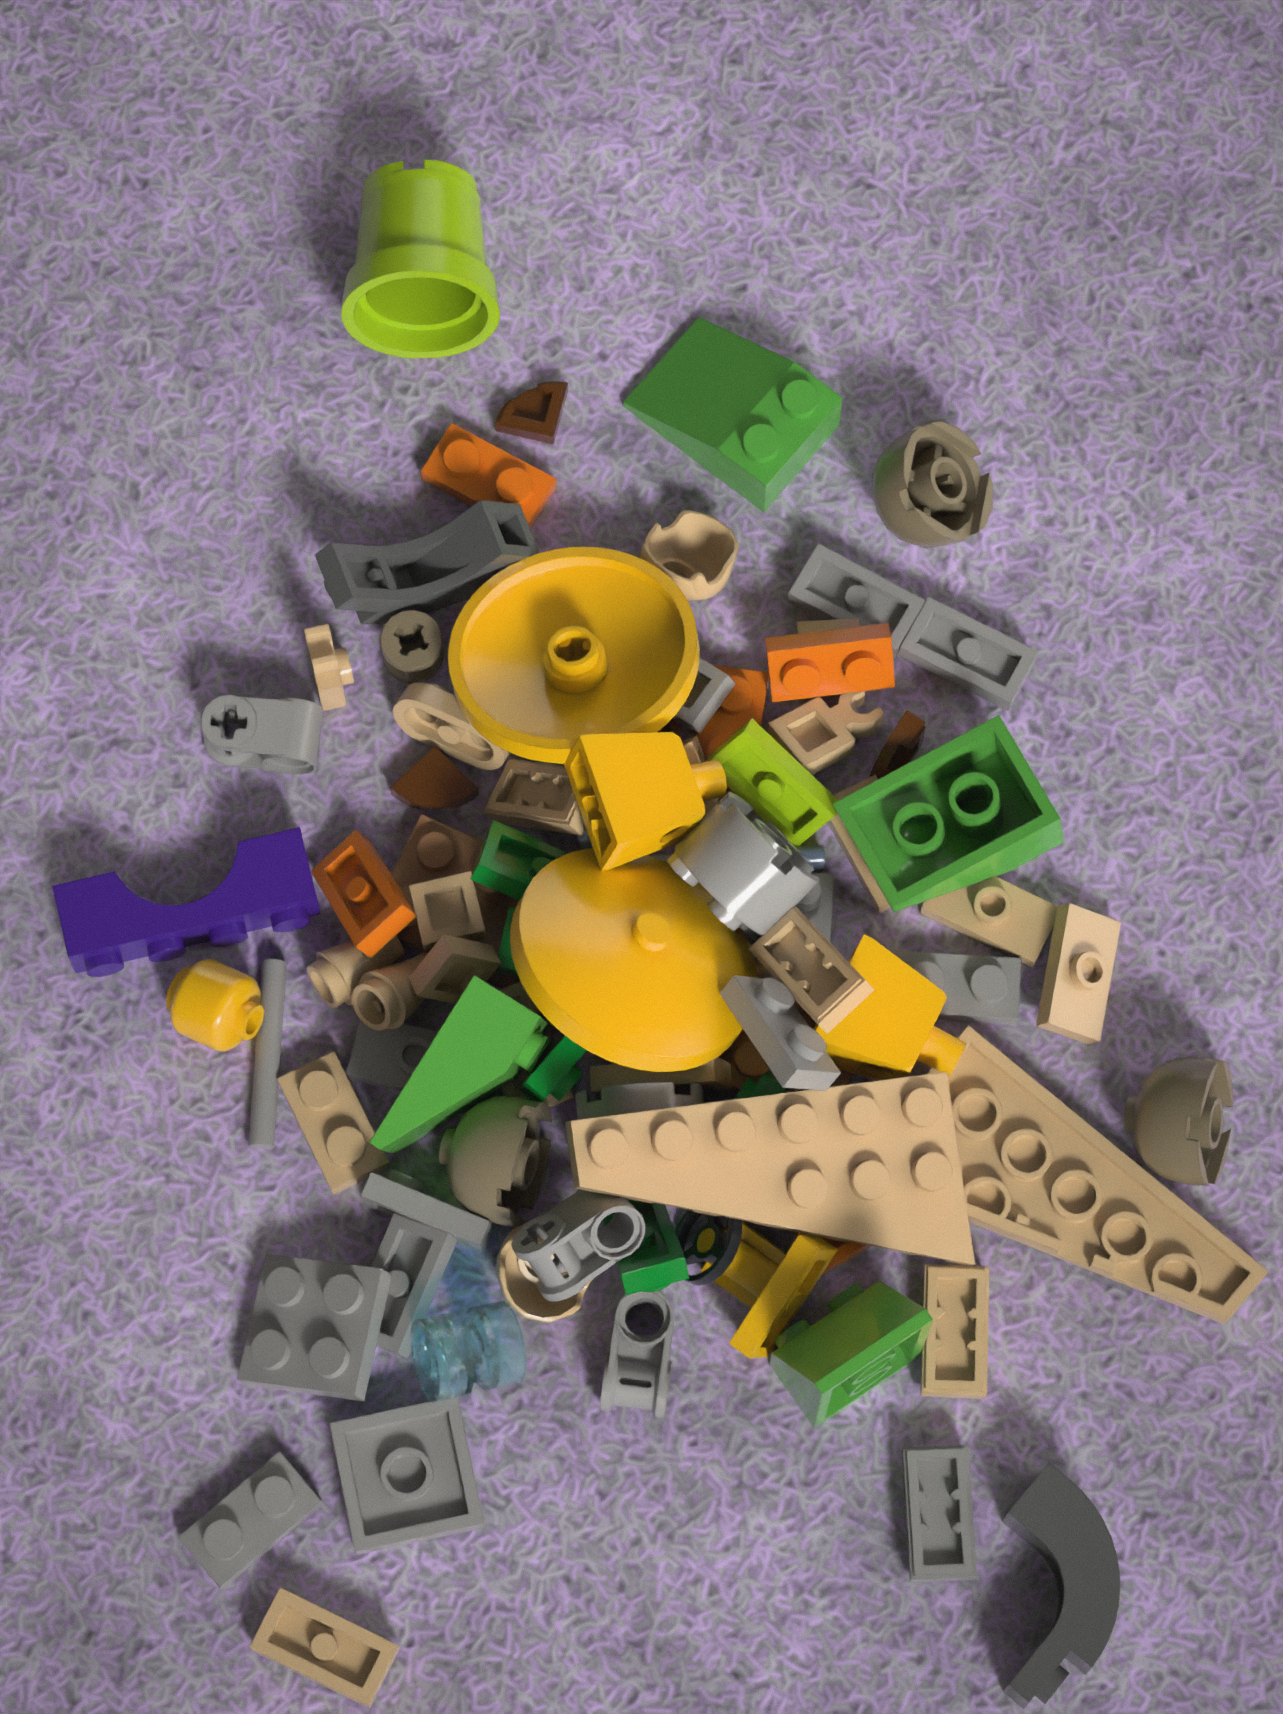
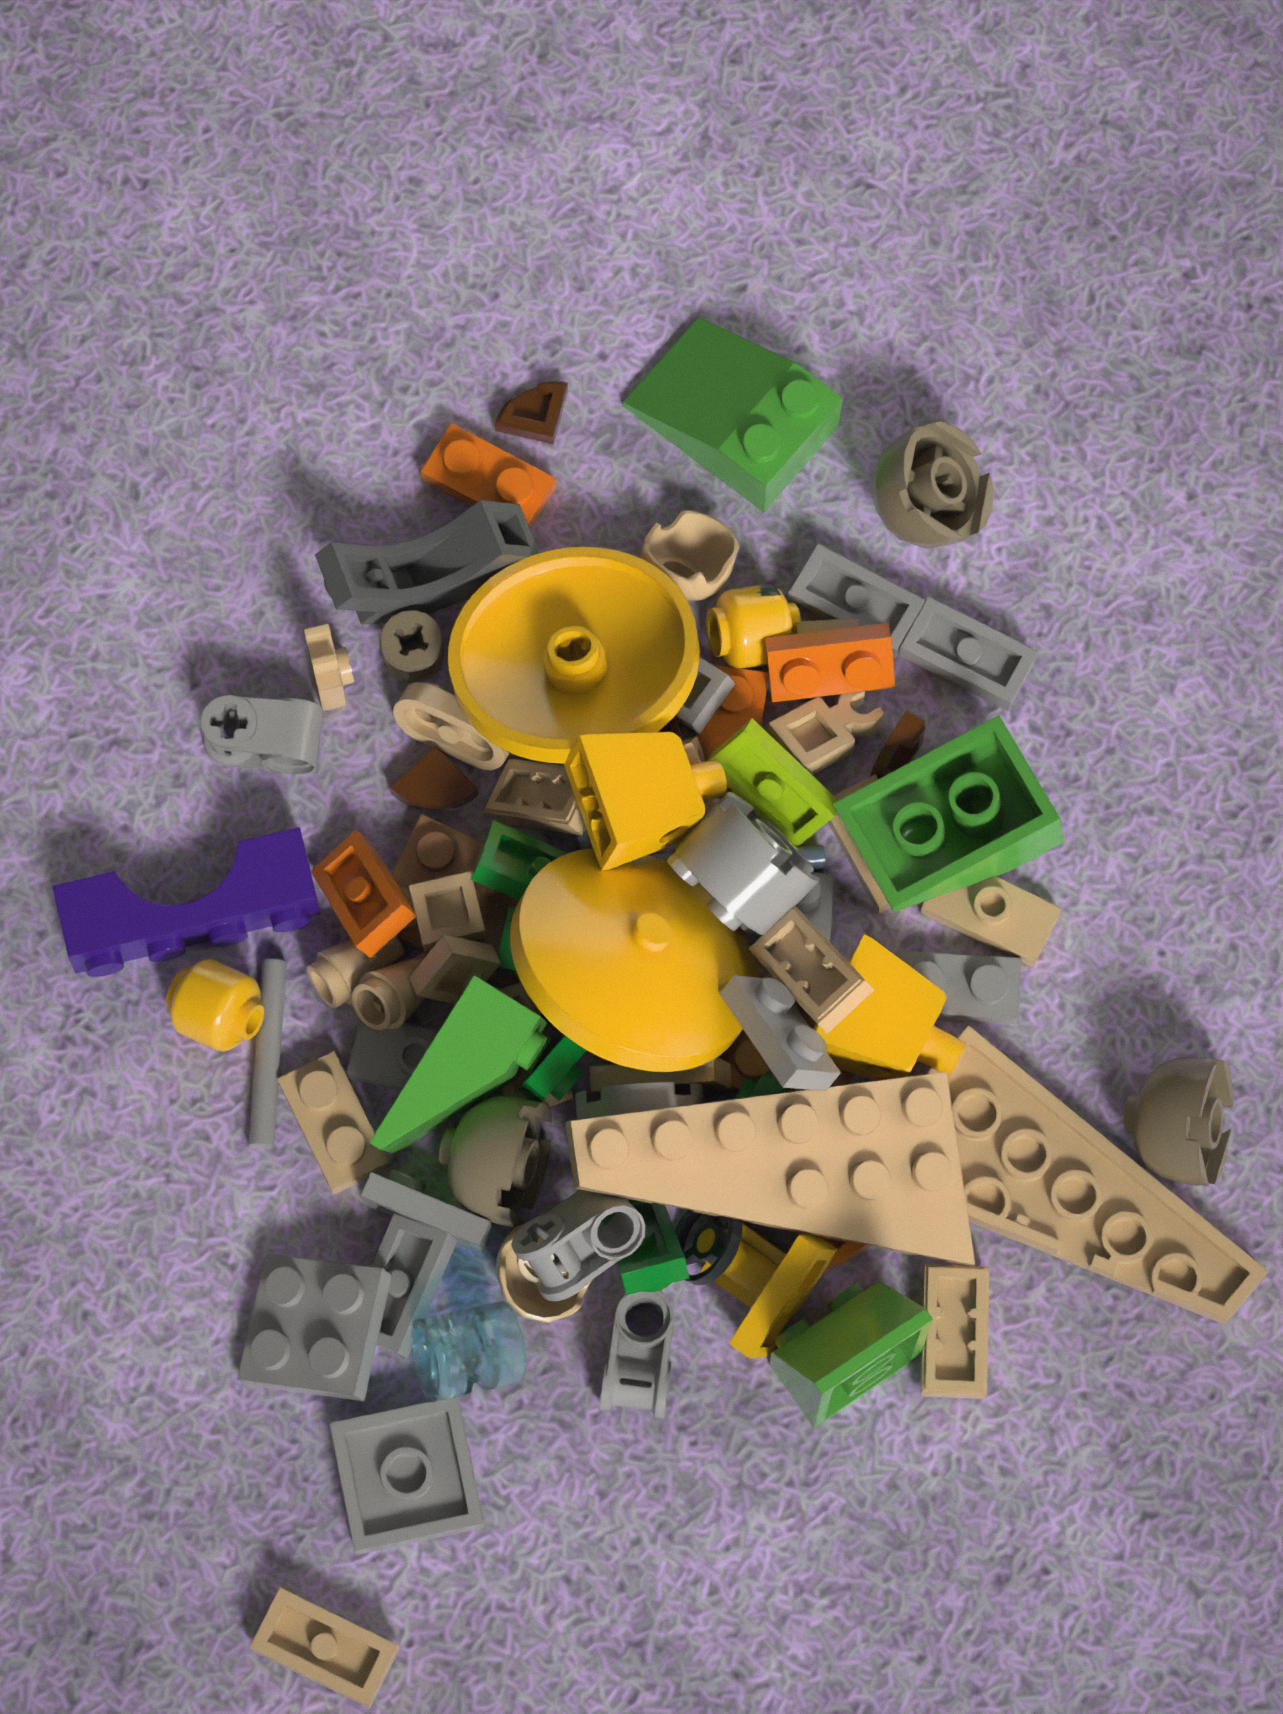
(250, 1520): light grey plate -> none
(420, 264): lime piece -> none
(743, 621): none -> yellow head
(939, 1513): light grey plate -> none
(1078, 973): tan plate -> none
(1083, 1559): dark grey arch -> none

